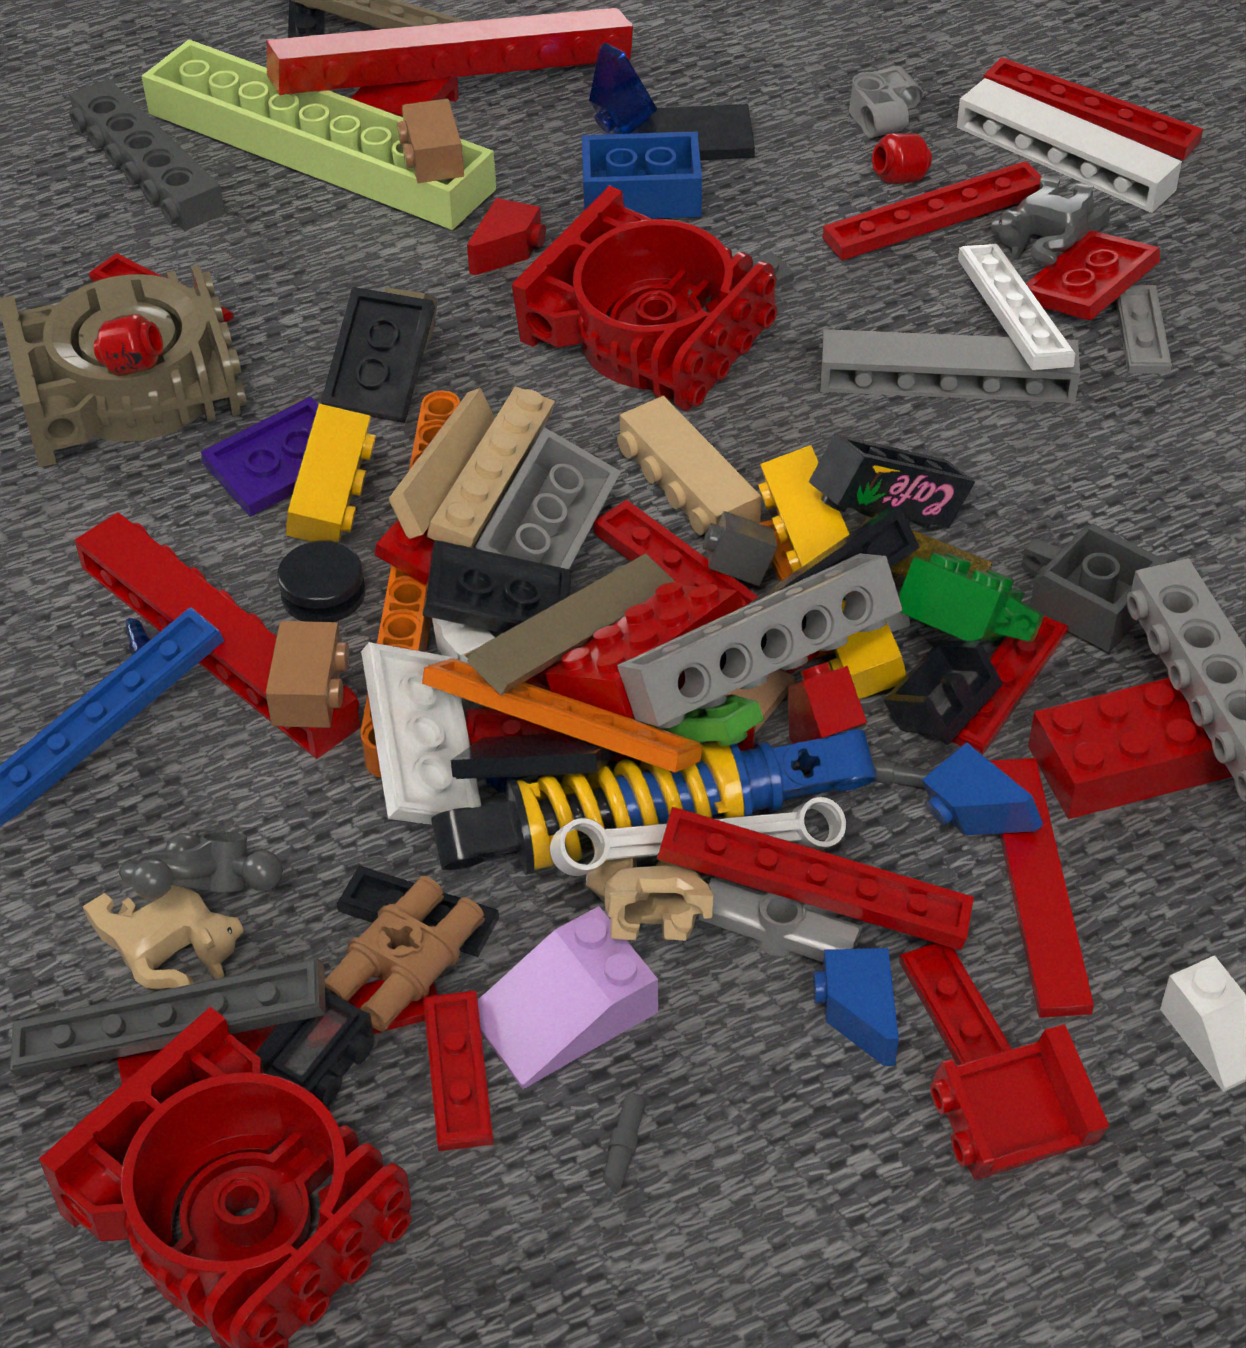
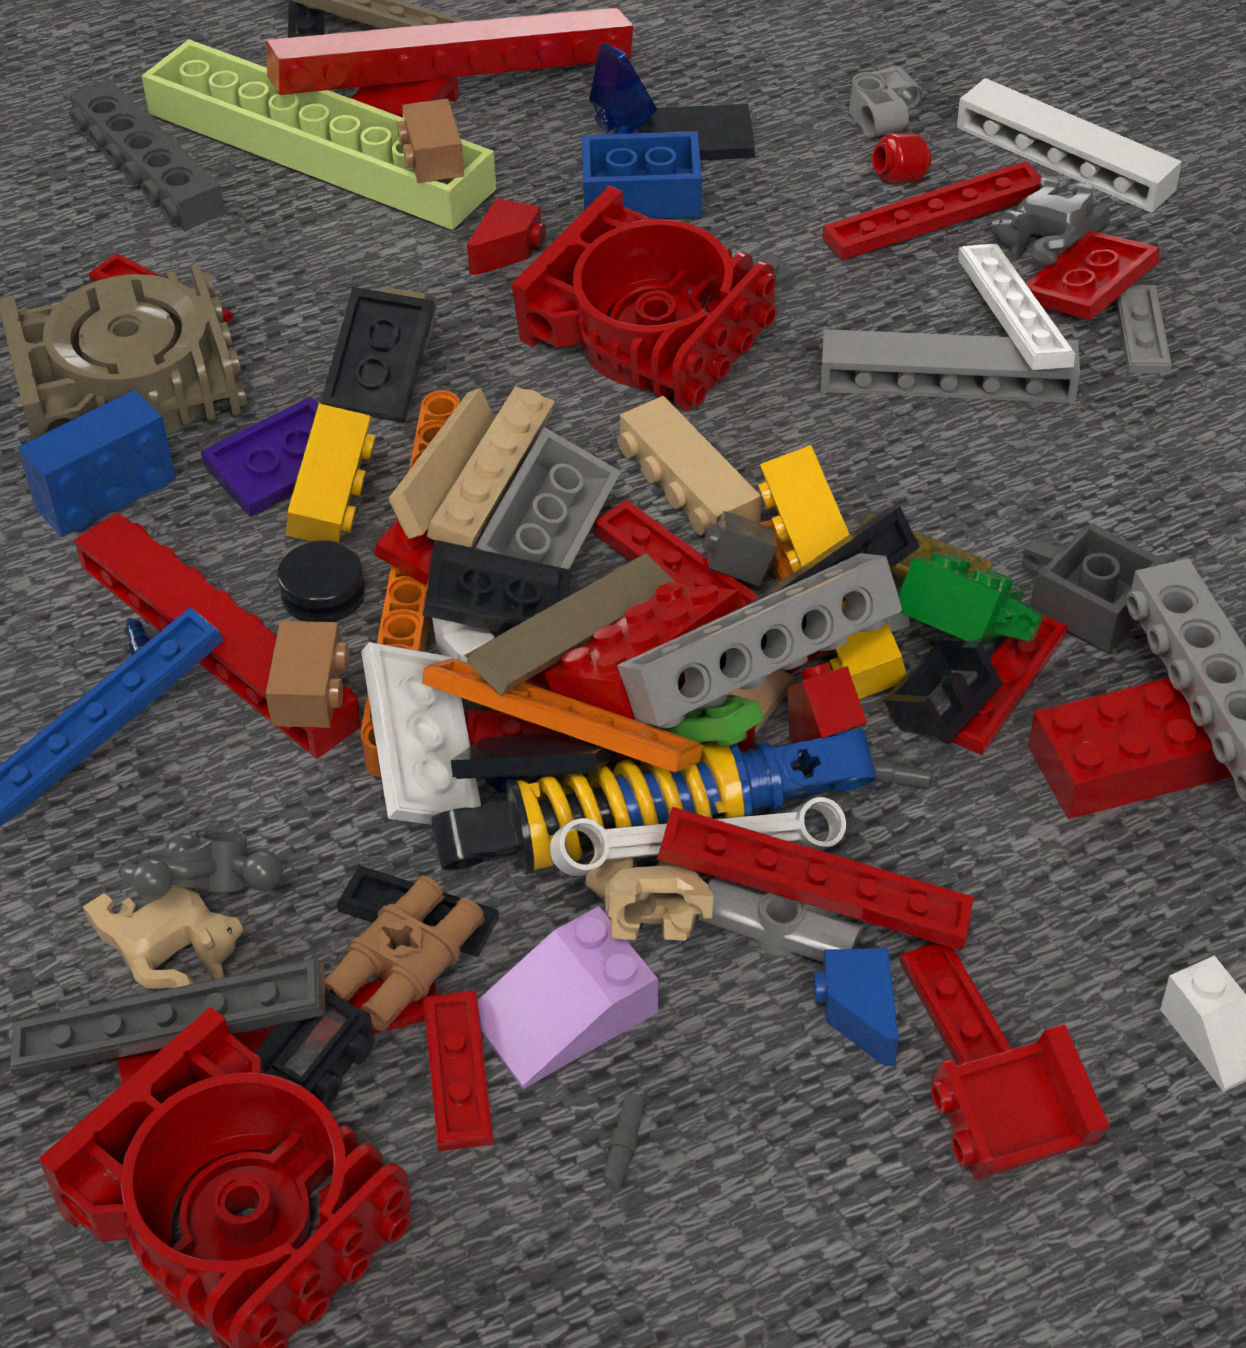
(97, 463): none -> blue brick
(128, 344): red head -> none
(880, 477): black brick -> none
(979, 796): blue slope -> none
(1044, 906): red tile -> none
(1103, 110): red plate -> none

